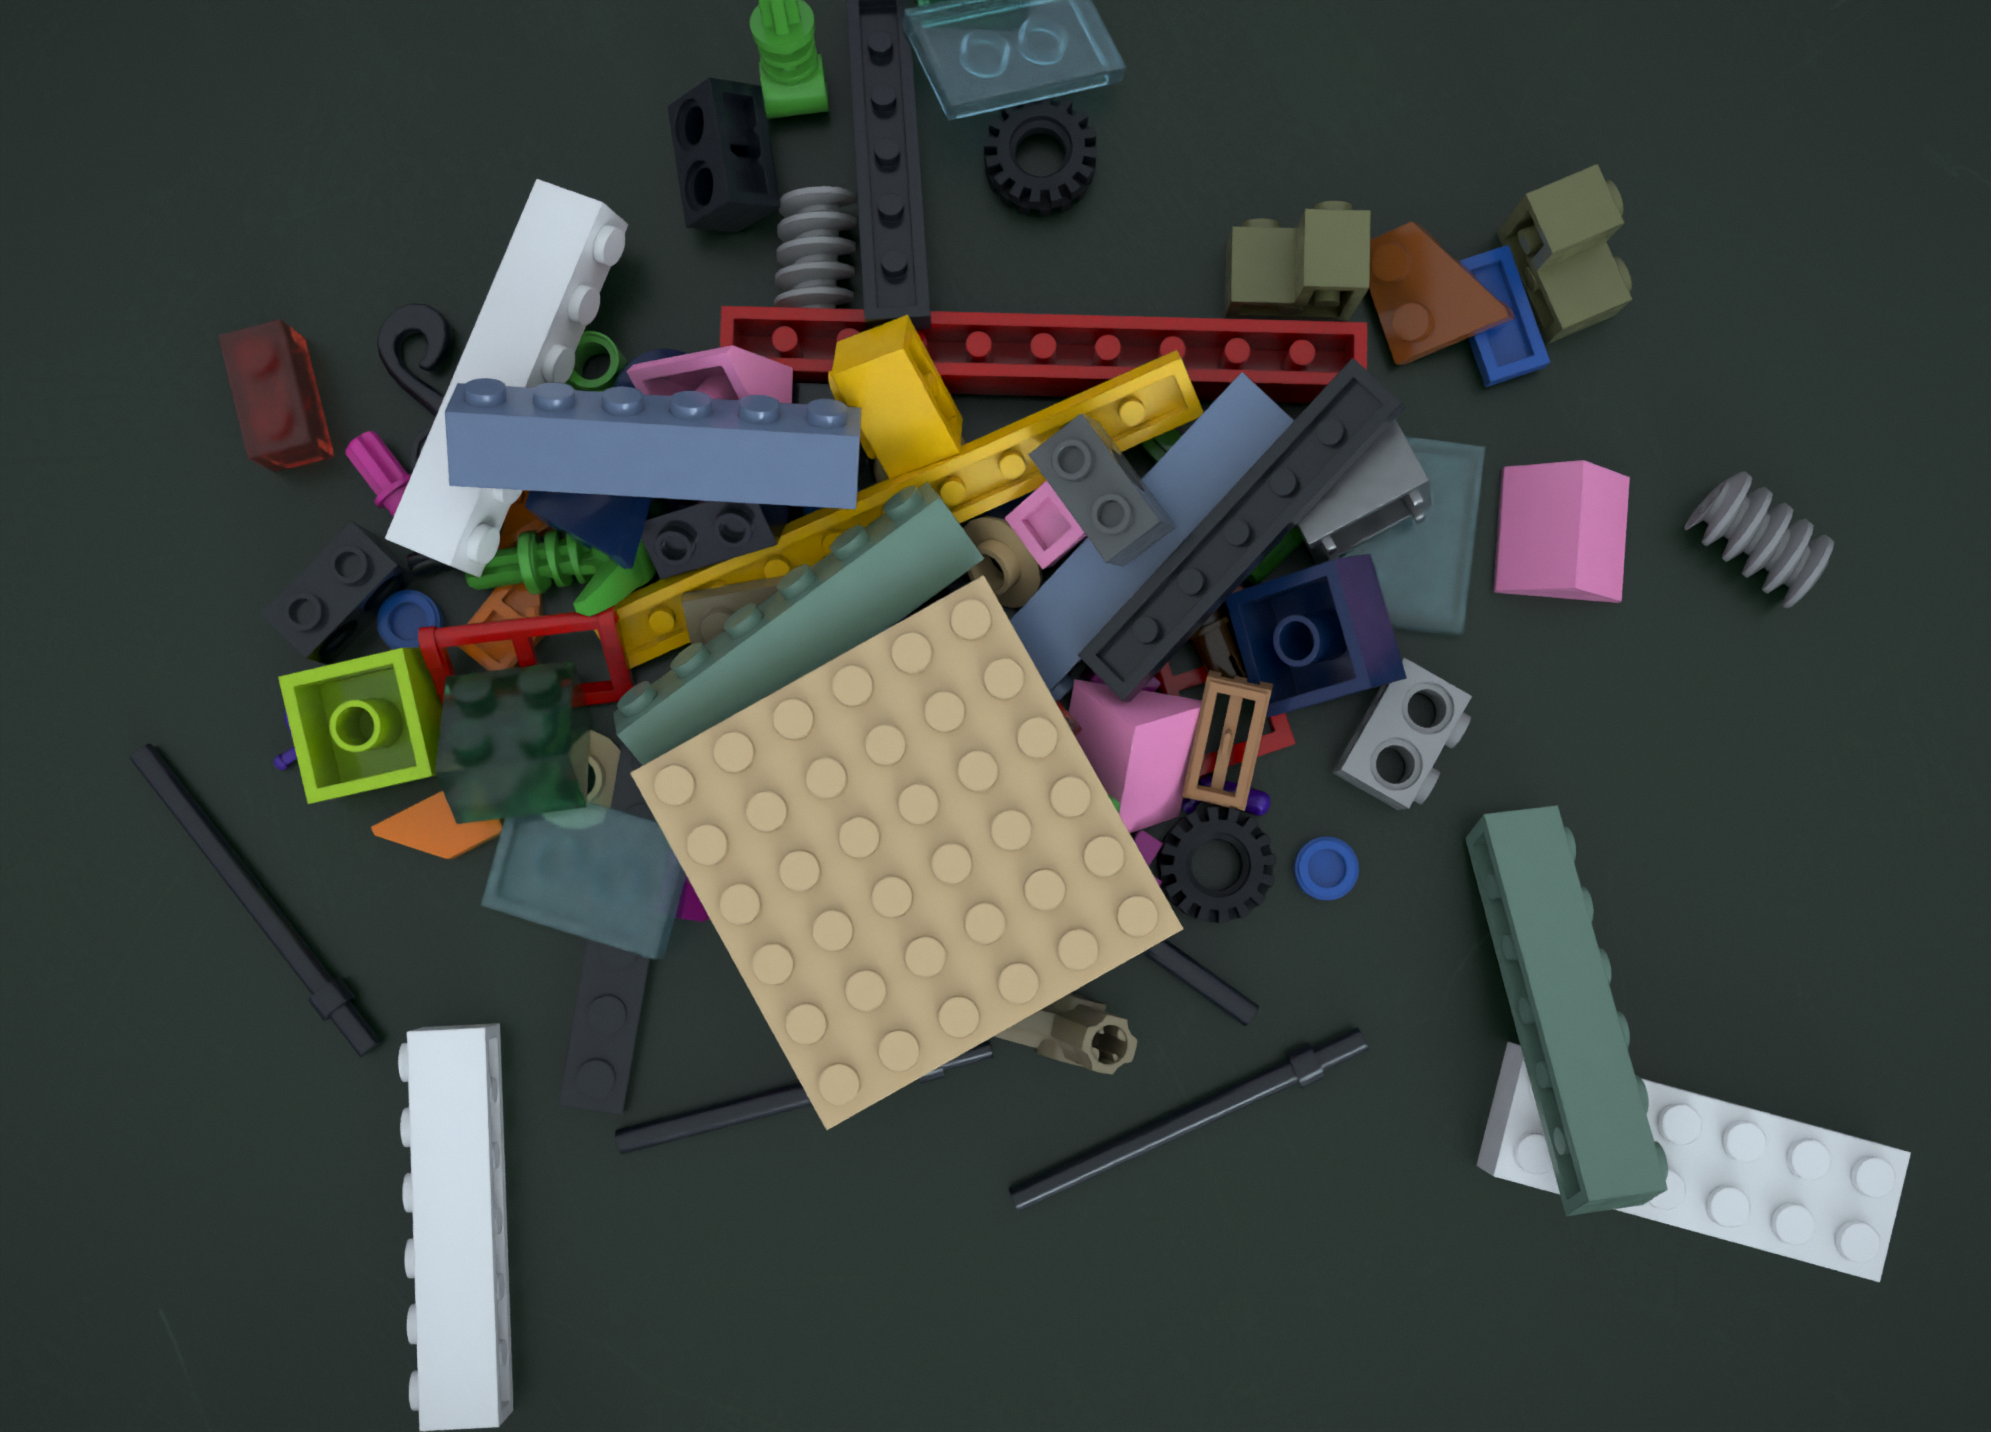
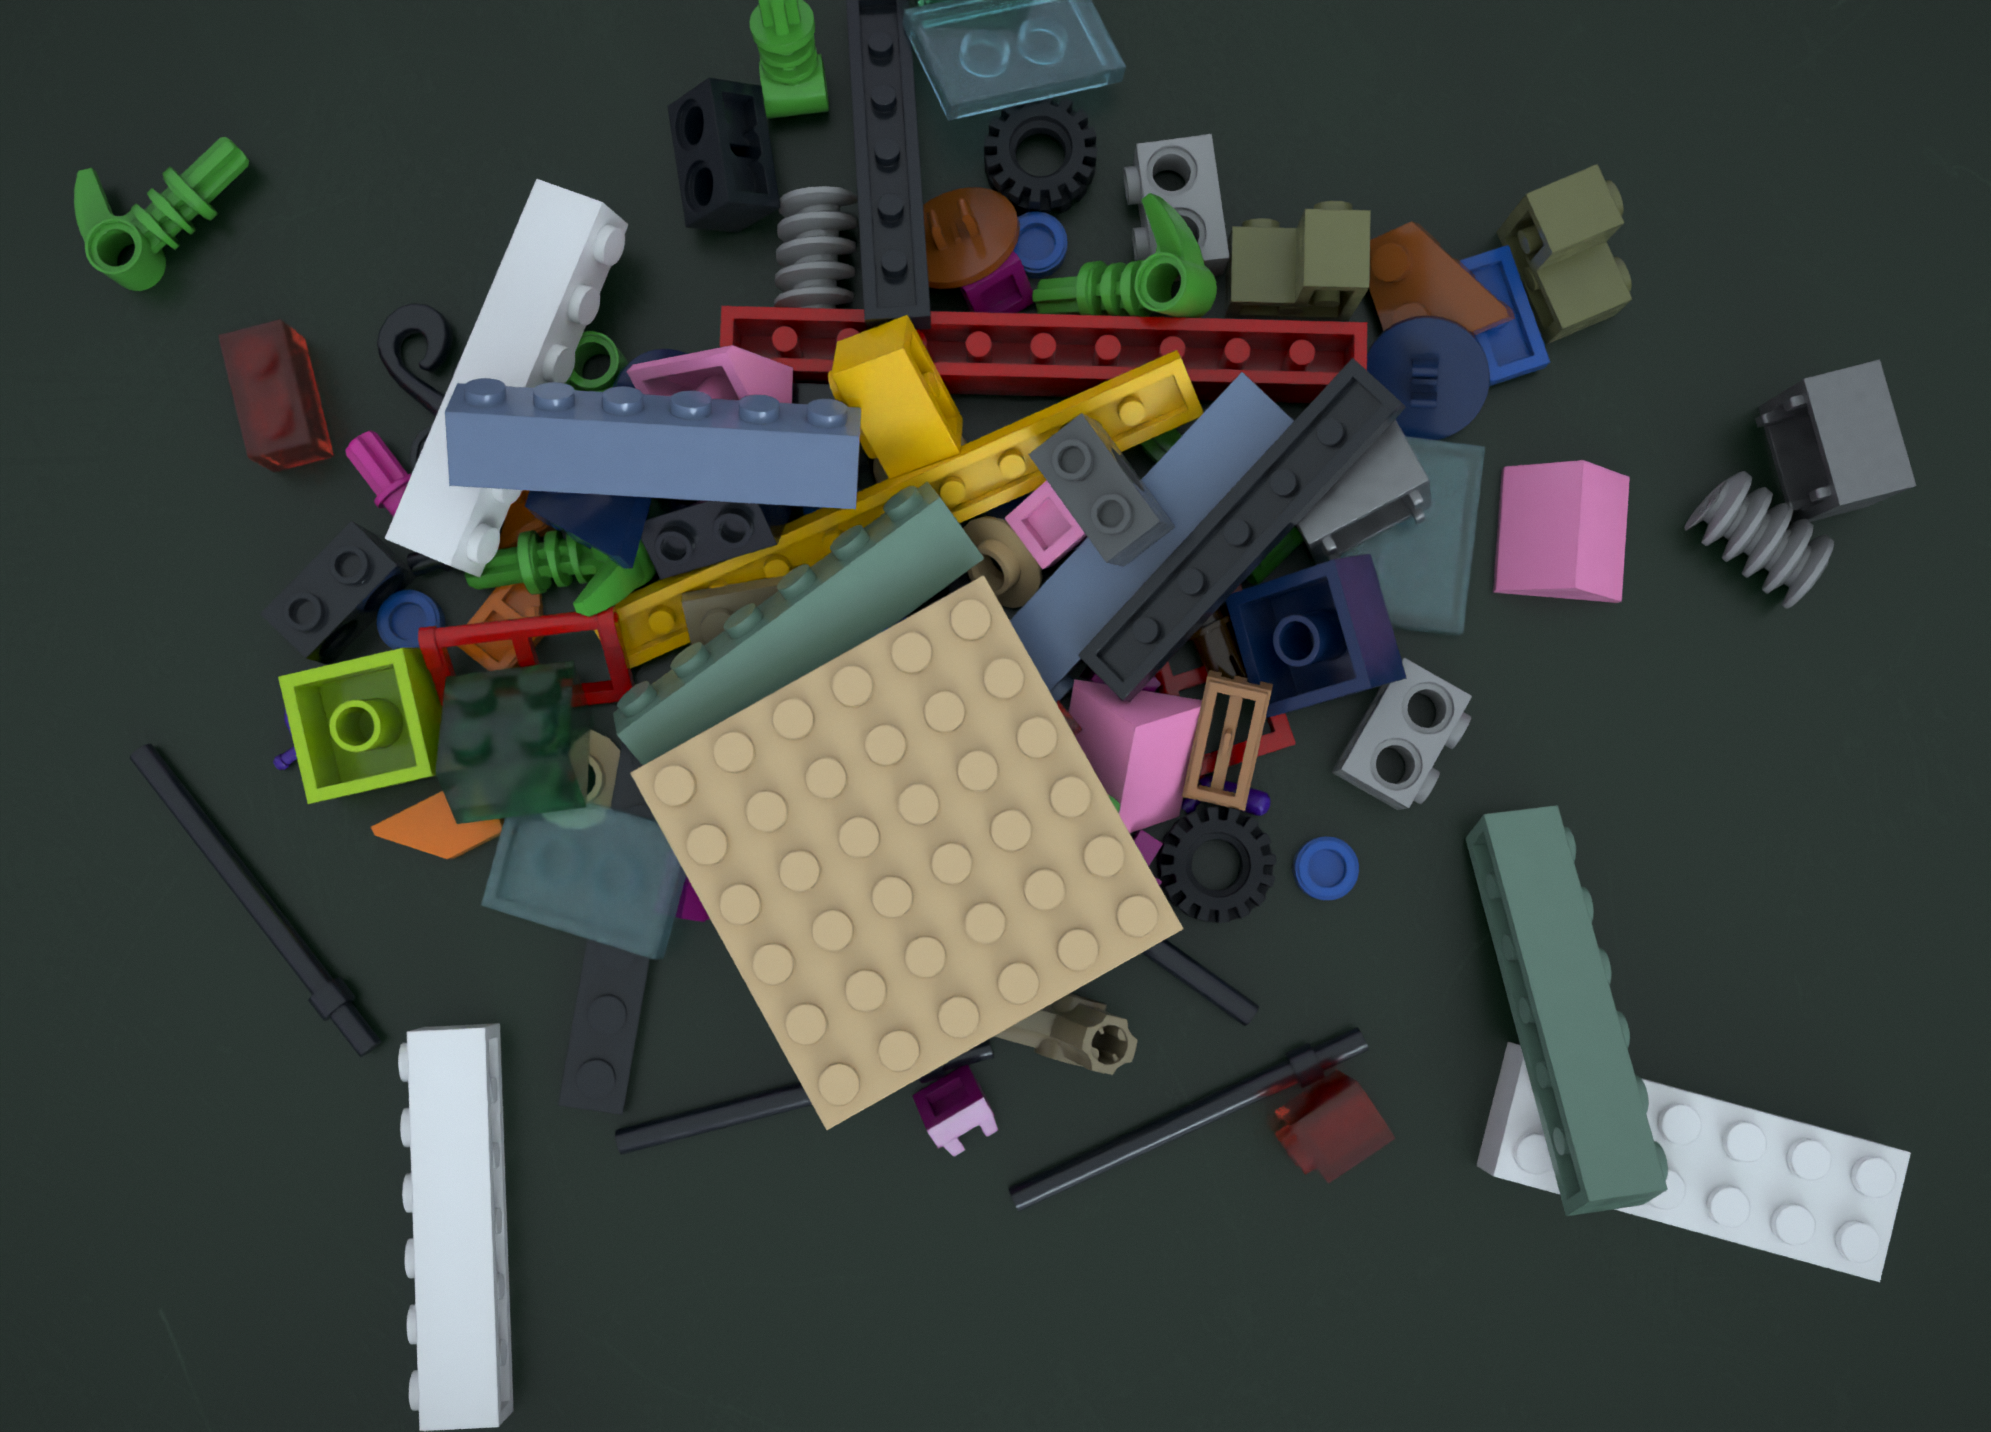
(158, 223): none -> bright green piece
(953, 1108): none -> magenta tile
(968, 235): none -> dark orange piece
(1001, 291): none -> magenta tile
(1041, 244): none -> blue tile
(1139, 285): none -> bright green piece
(1196, 202): none -> light grey brick
(1331, 1127): none -> clear red brick
(1434, 372): none -> dark blue piece
(1836, 442): none -> flat silver container

